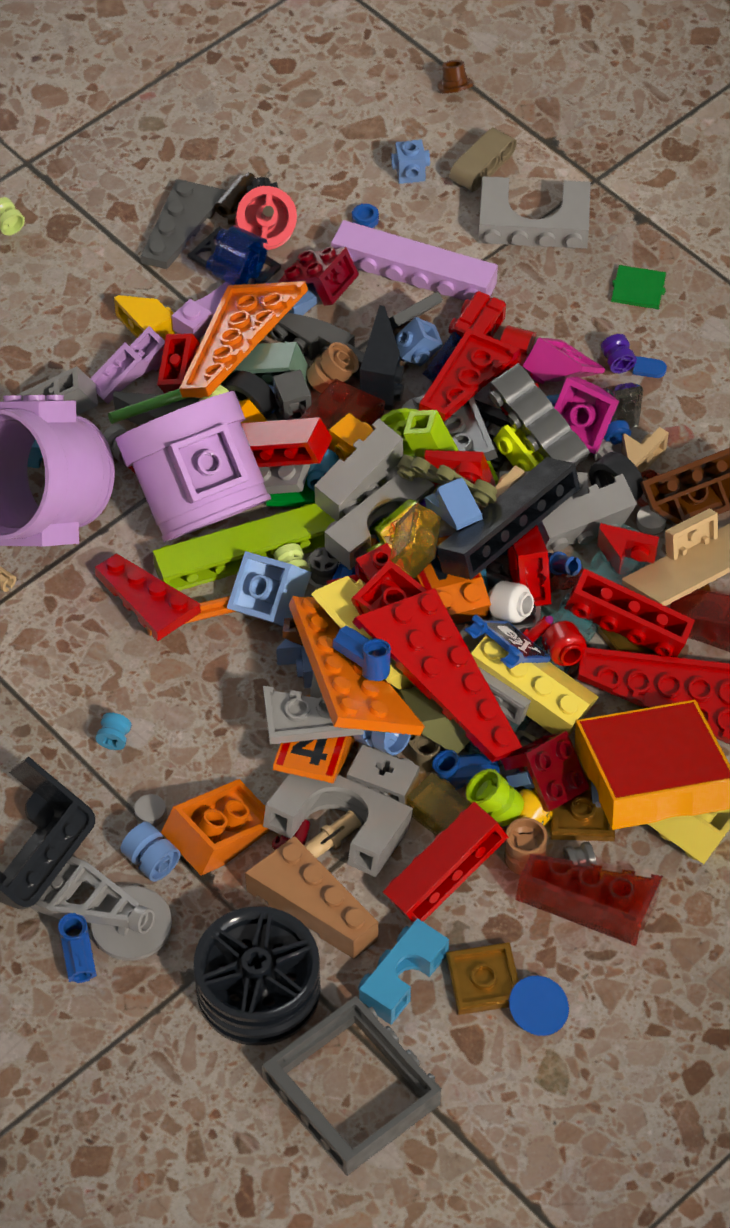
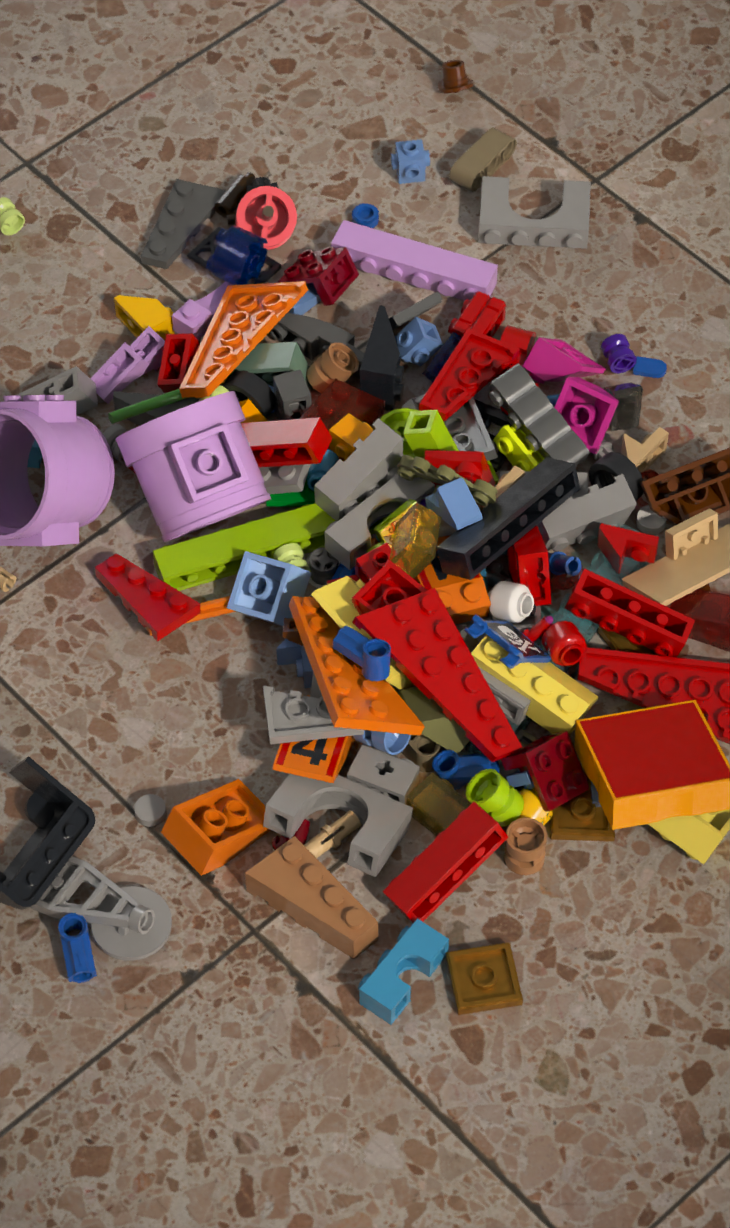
(113, 731): dark azure wheel -> none
(147, 847): medium blue wheel -> none
(257, 975): black wheel -> none
(386, 1040): dark grey window -> none
(539, 1005): blue sticker -> none
(580, 855): dark grey wheel -> none
(590, 896): clear red wedge -> none
(616, 430): blue tile -> none
(638, 287): green piece -> none

